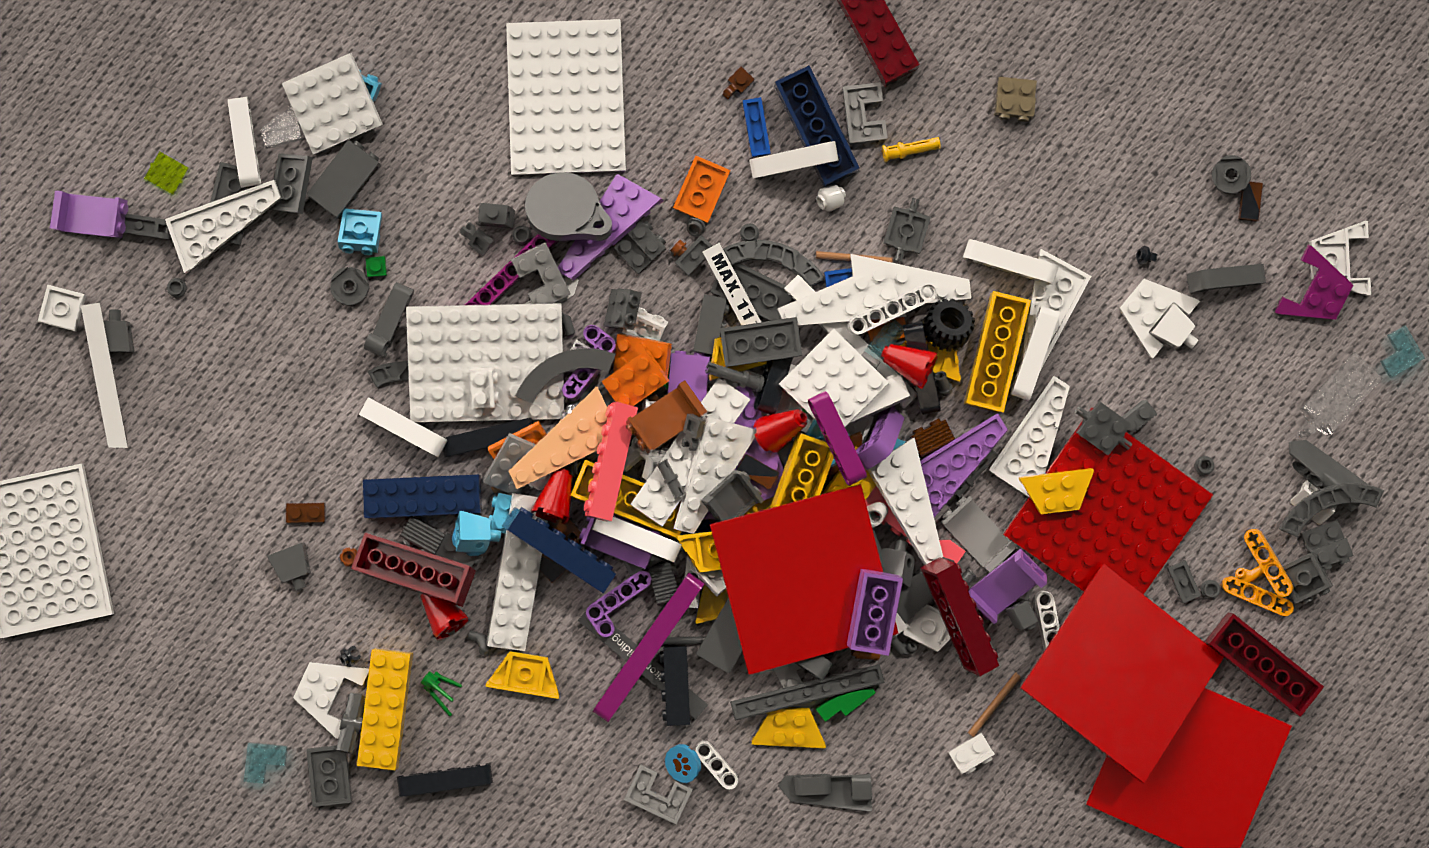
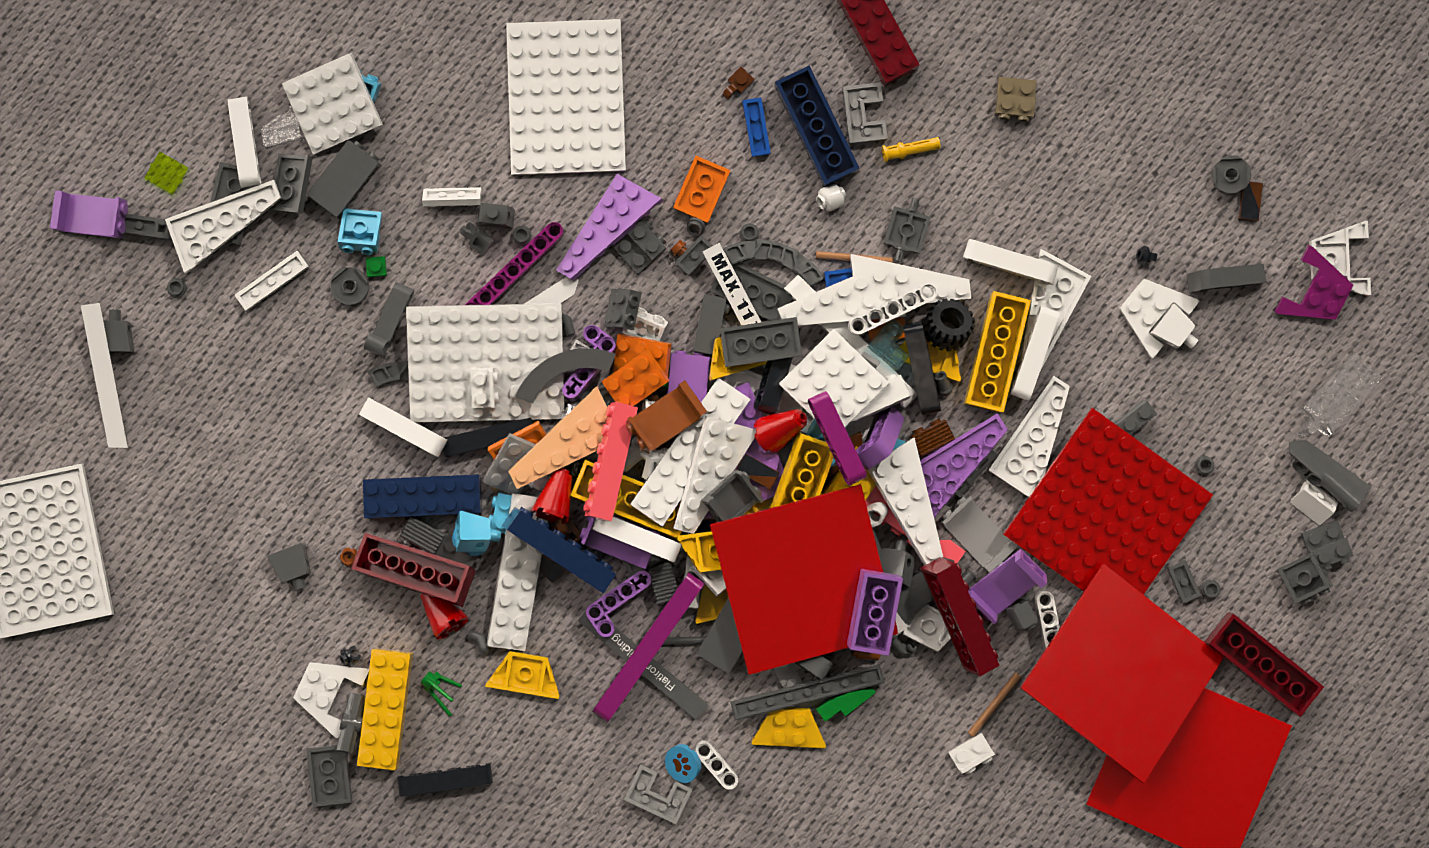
(61, 308): white plate -> none
(258, 756): clear light blue plate -> none
(271, 281): none -> white plate
(305, 512): reddish brown plate -> none
(451, 197): none -> white plate
(542, 260): light grey plate -> none
(566, 209): piece -> none
(670, 479): dark grey pin -> none
(676, 685): black brick -> none
(693, 429): dark grey plate -> none
(743, 378): dark grey pin -> none
(794, 159): white beam -> none
(827, 790): dark grey panel -> none
(910, 363): red cone -> none
(1057, 490): yellow wing -> none
(1103, 428): dark grey plate -> none
(1248, 575): light orange arm -> none
(1257, 595): light orange beam -> none
(1272, 560): light orange beam -> none
(1326, 498): dark grey tile -> none
(1406, 352): clear light blue plate -> none

